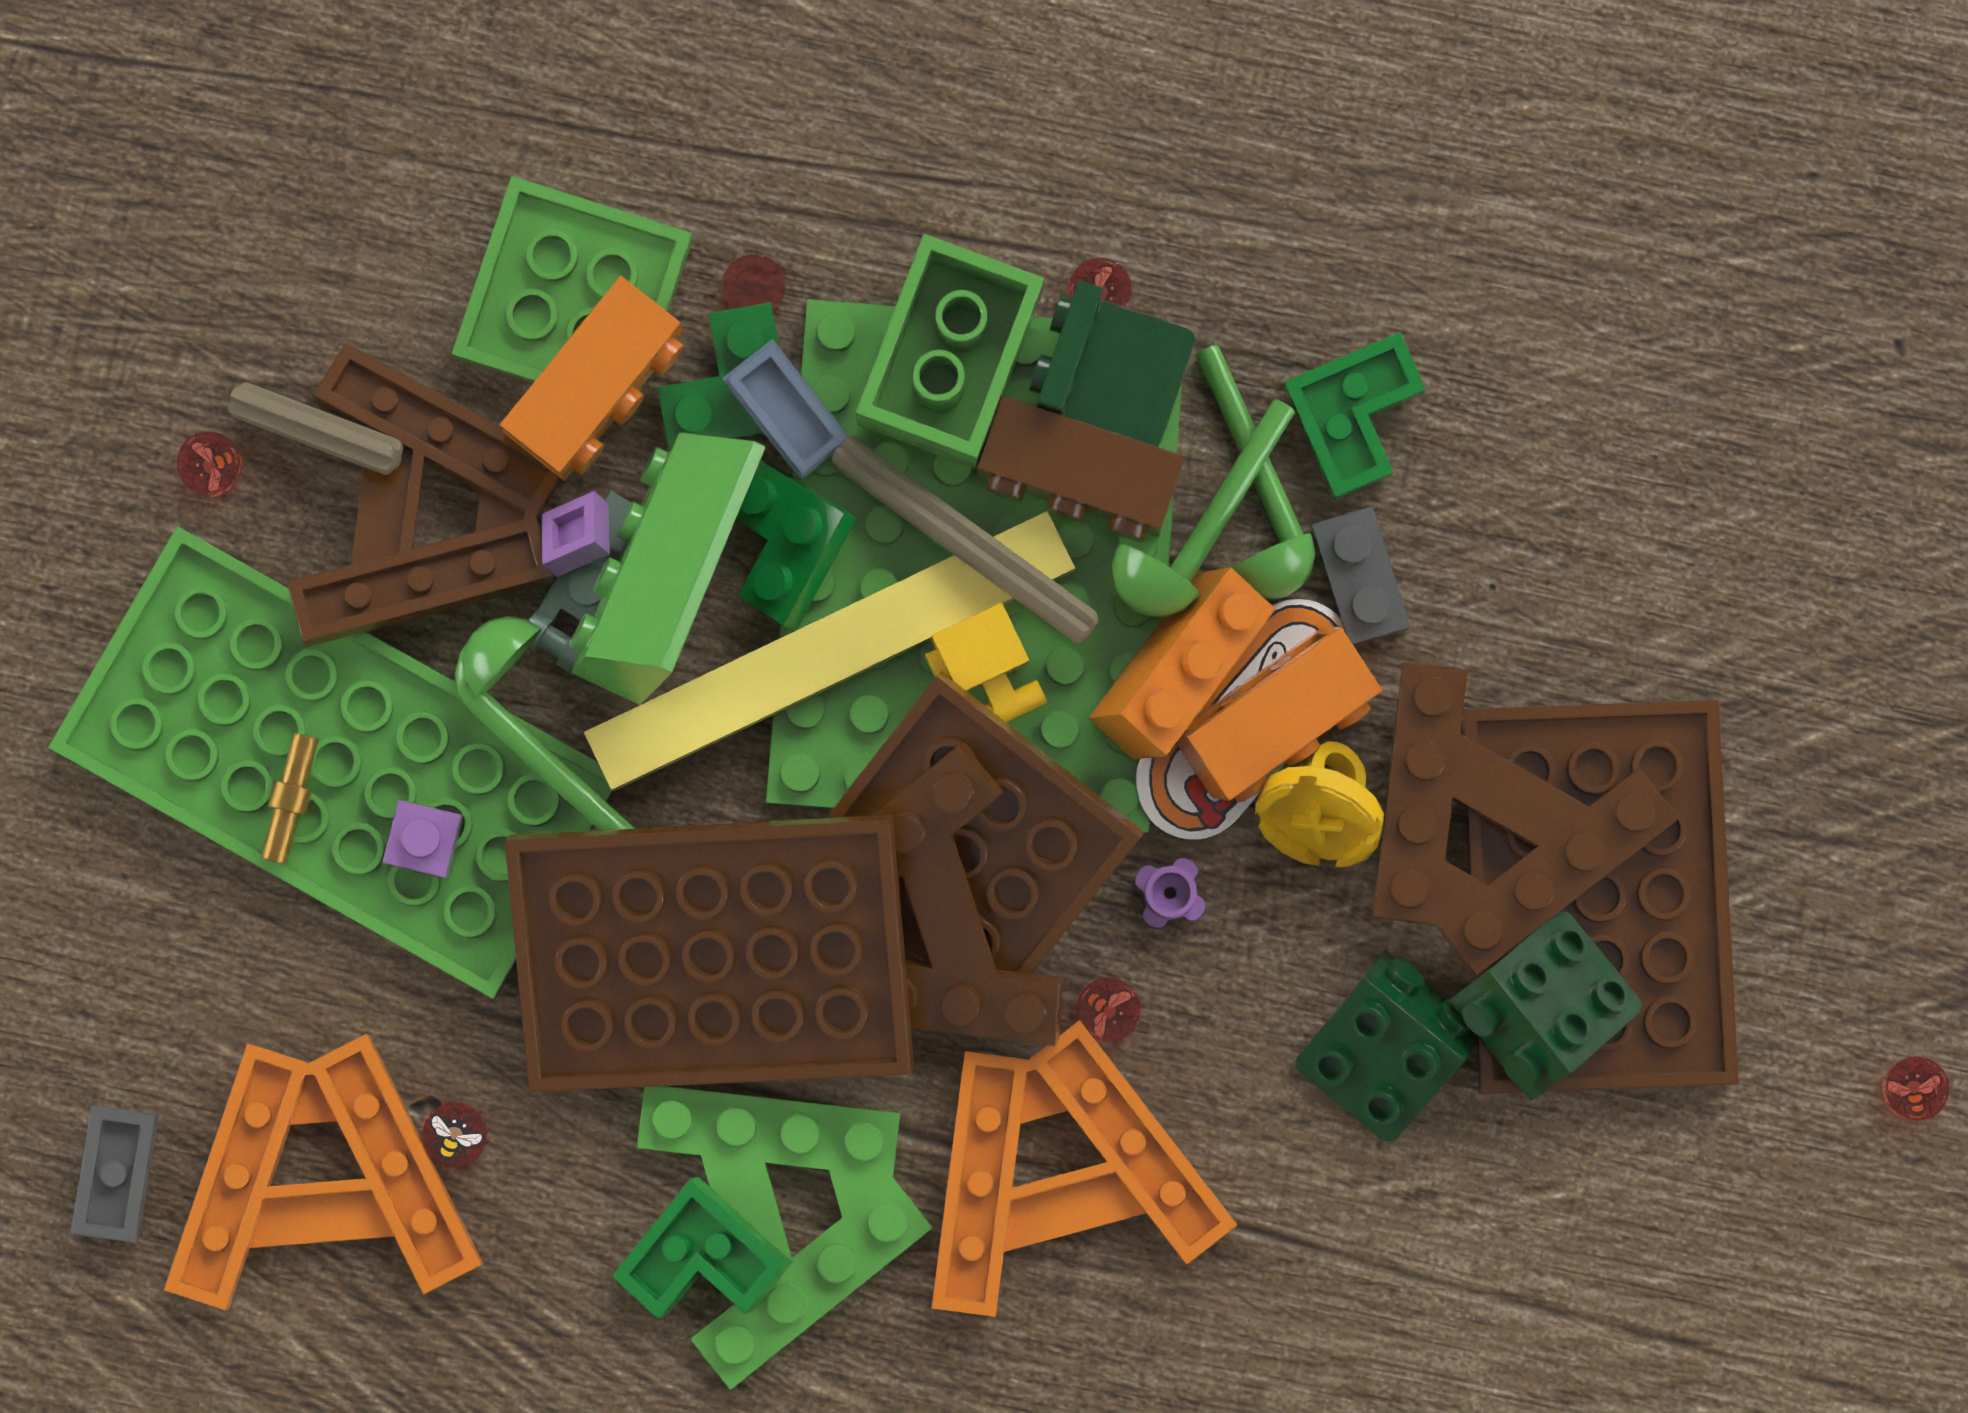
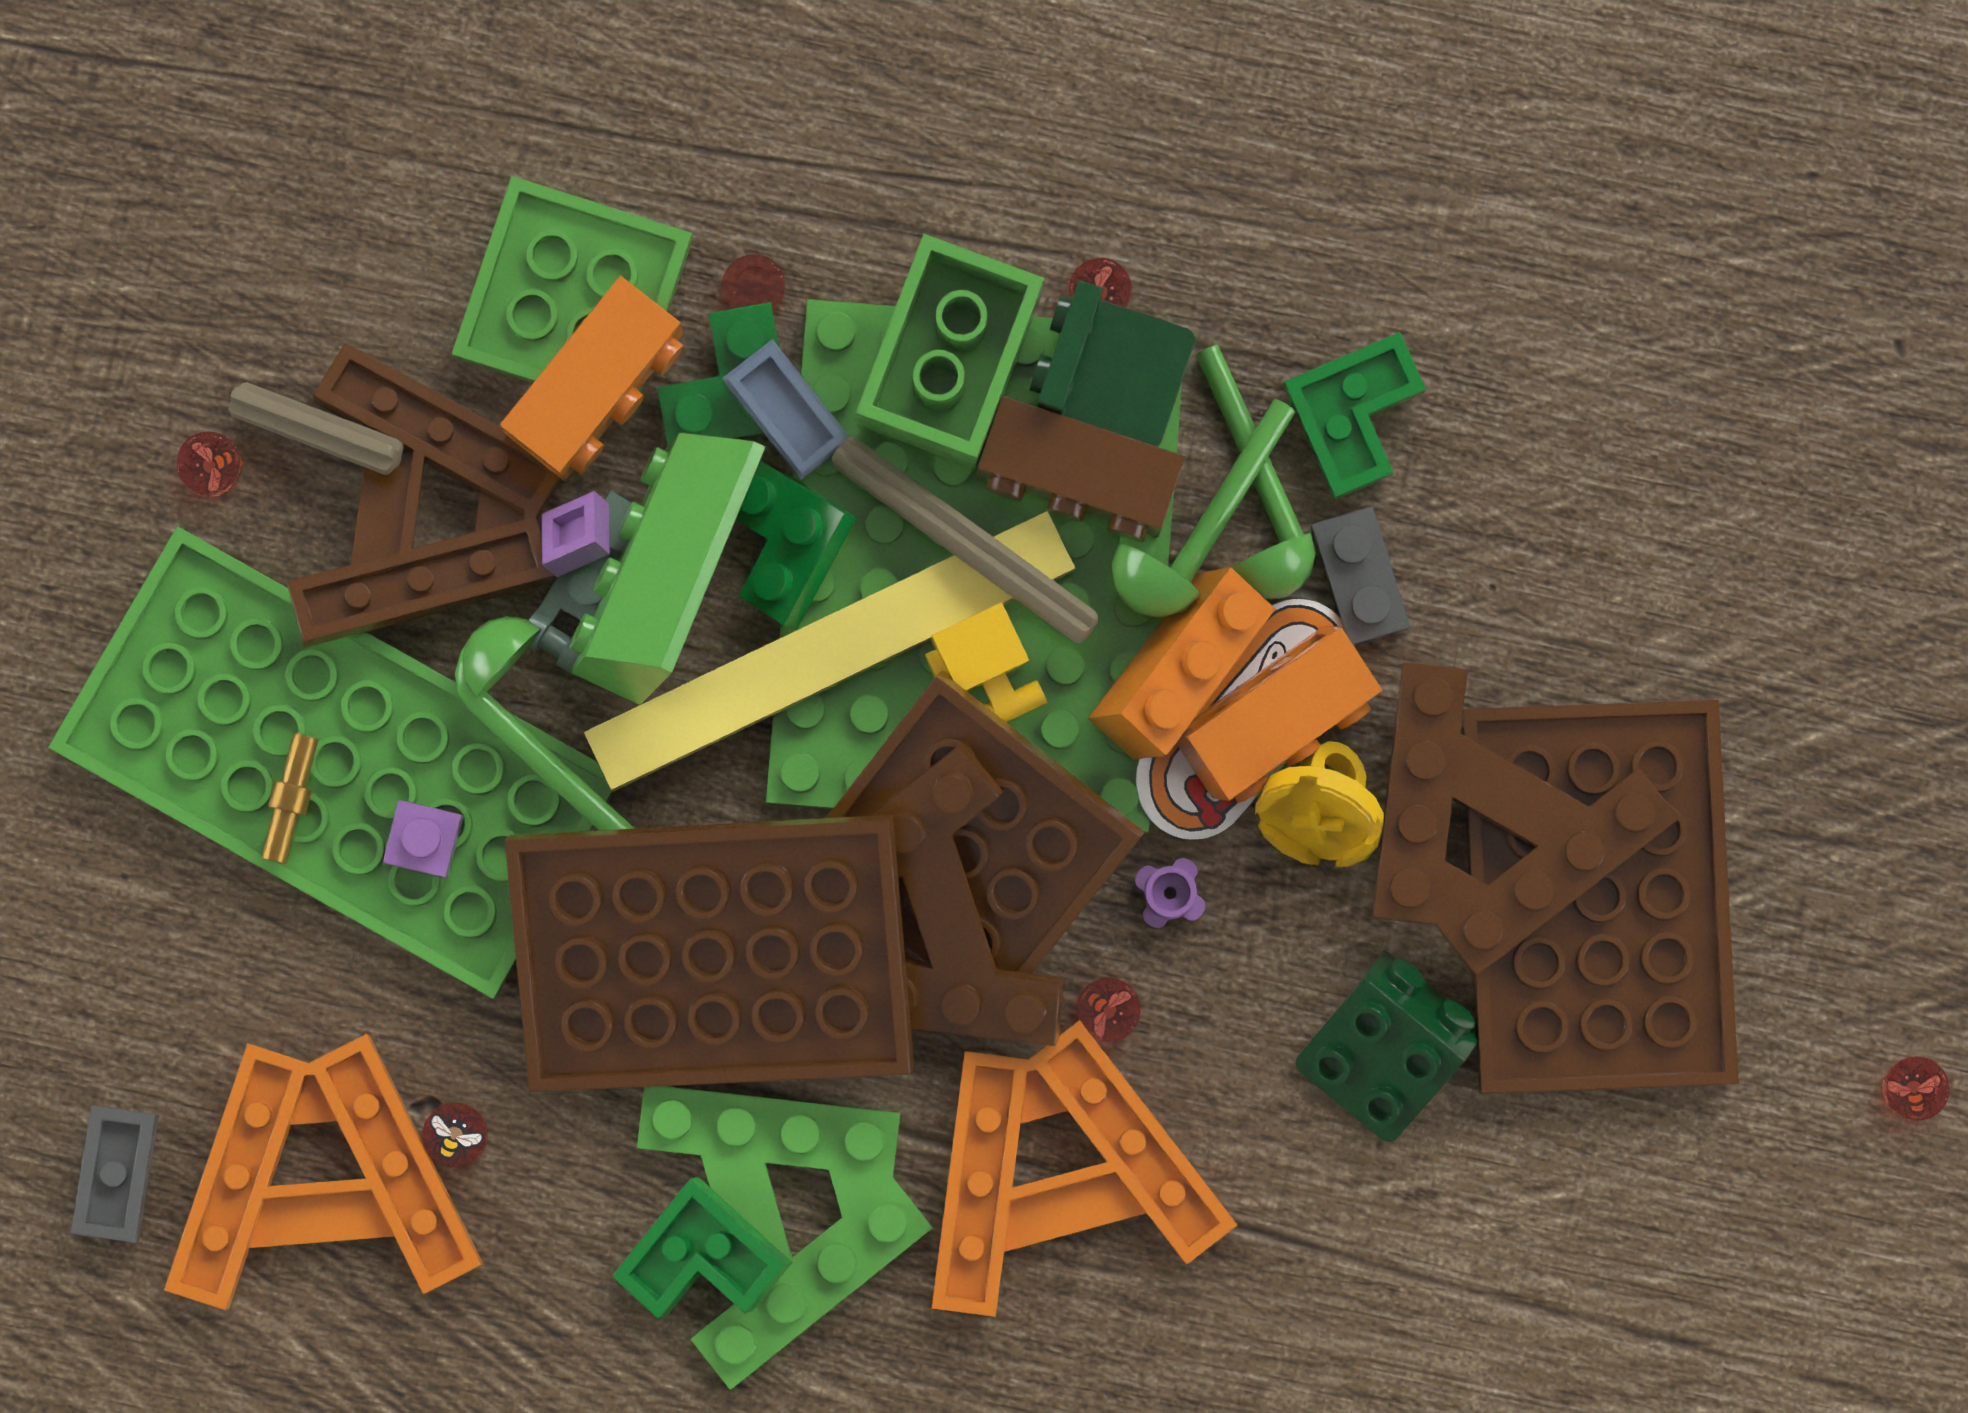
(1547, 1005): dark green bracket -> none

